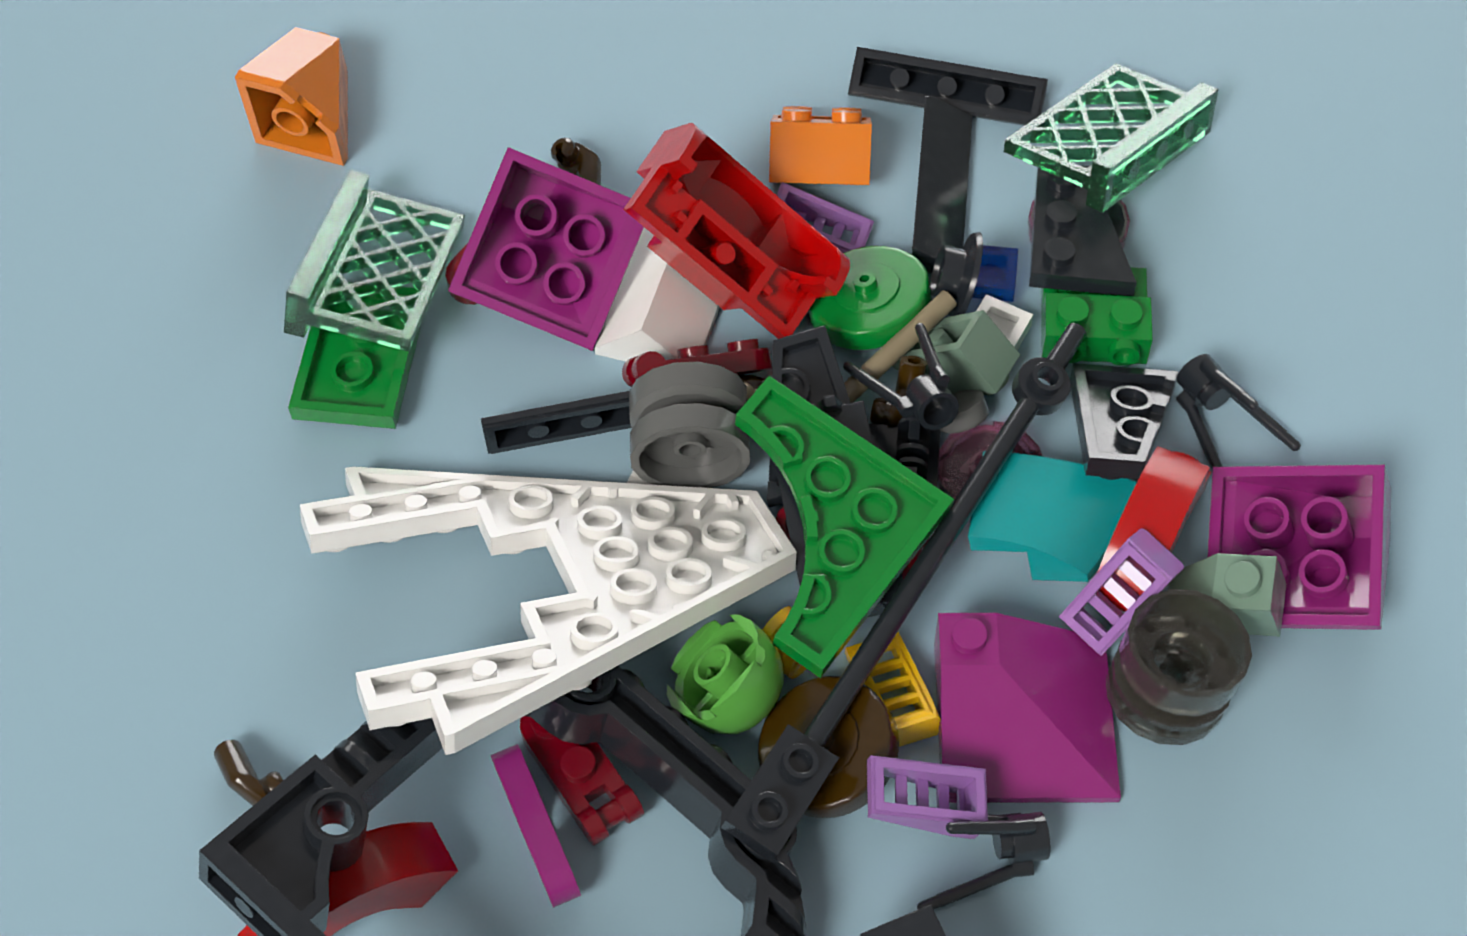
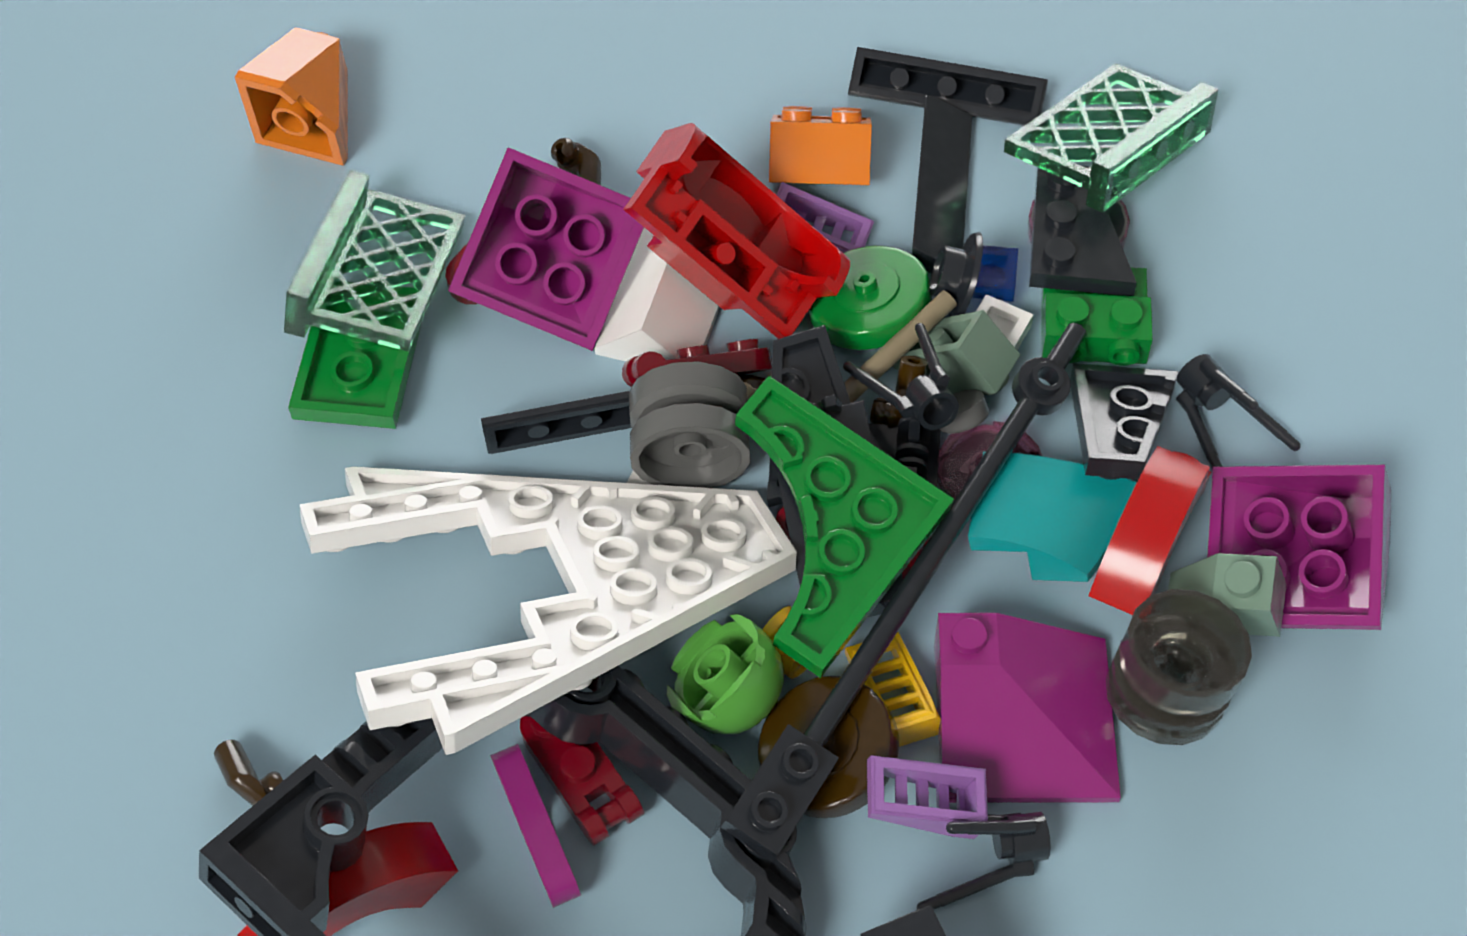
(1141, 560): medium lavender slope -> none

